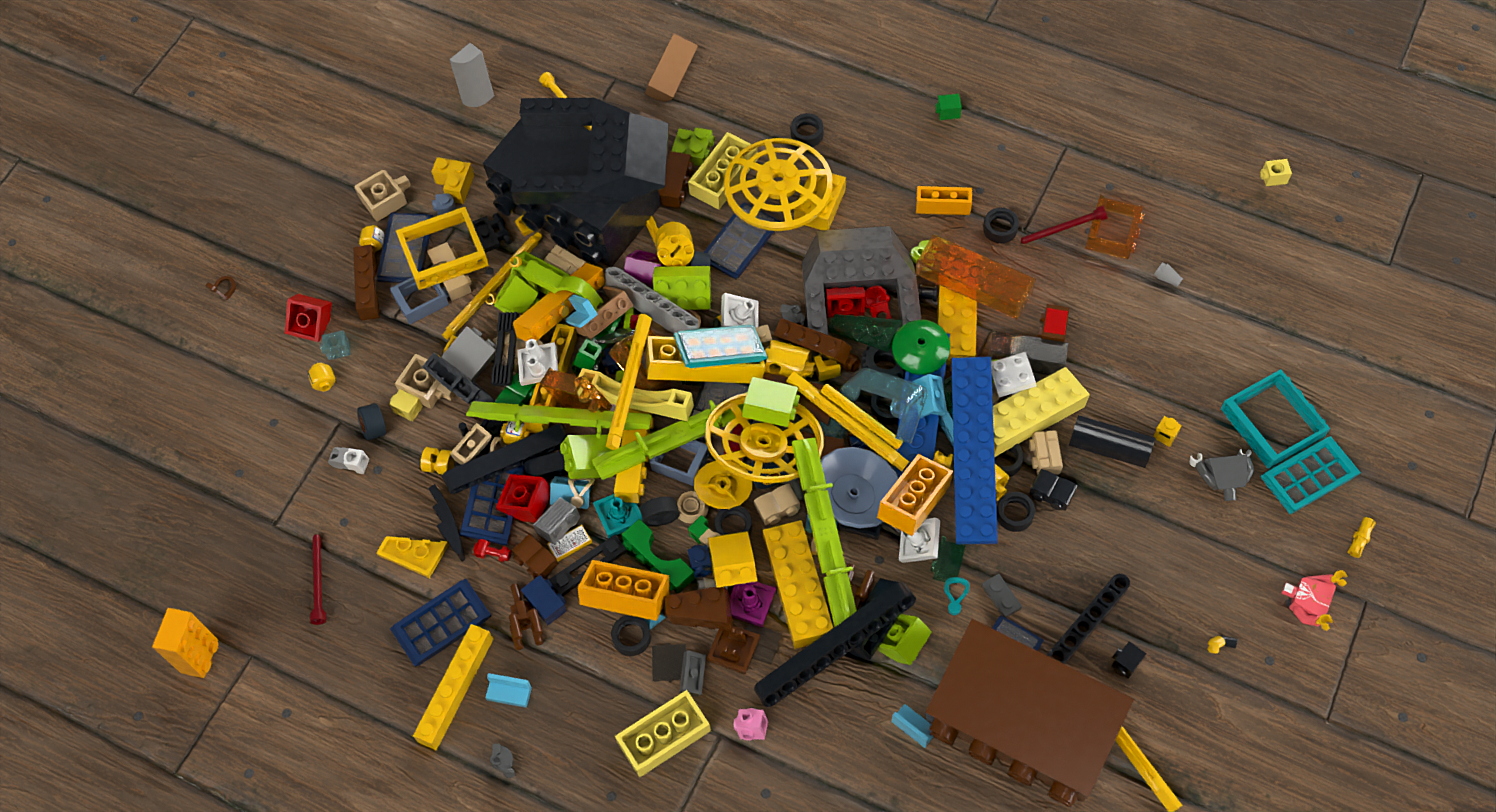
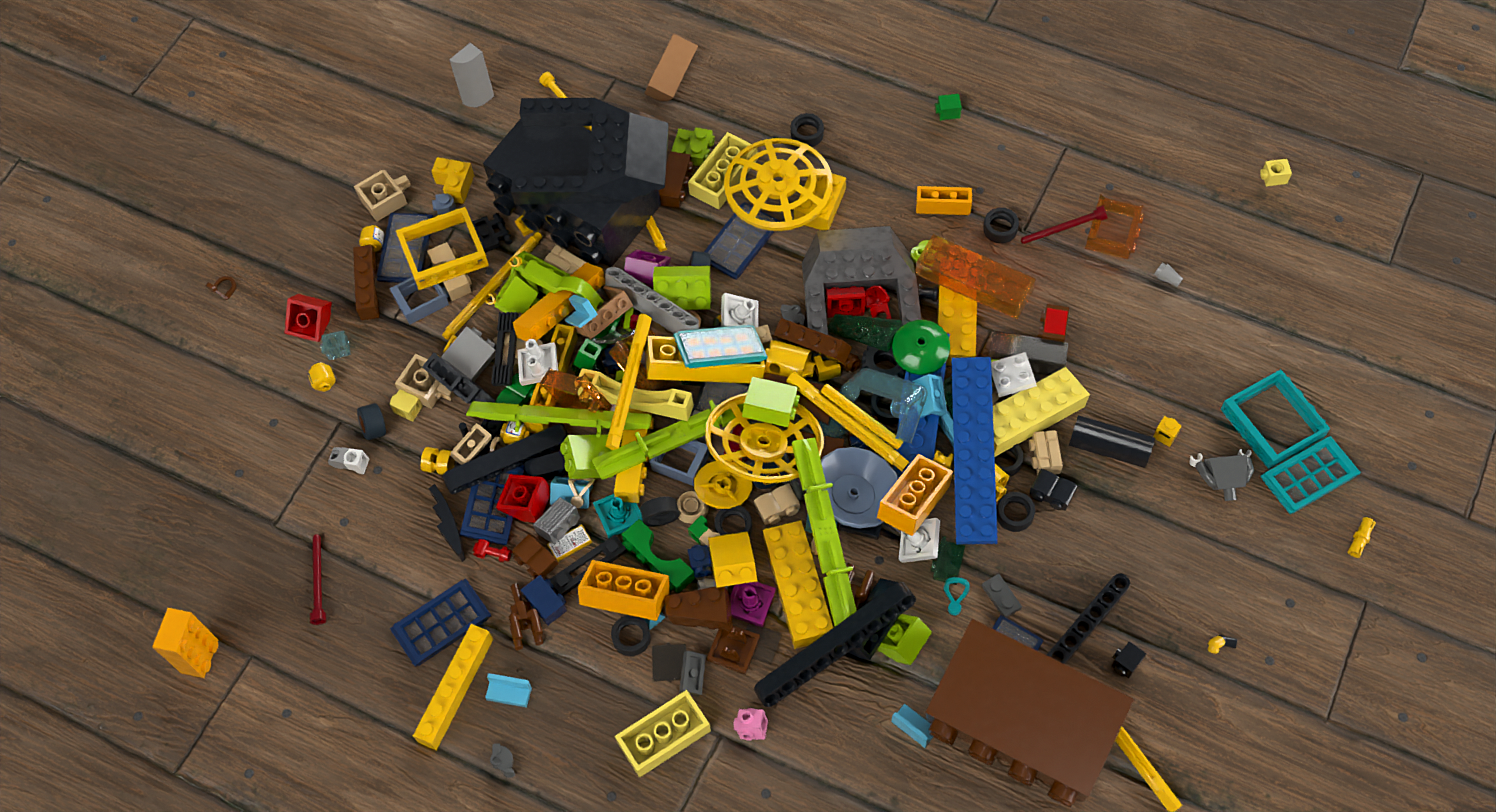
(413, 554): yellow wing -> none
(674, 244): yellow cylinder -> none
(1313, 597): coral torso -> none

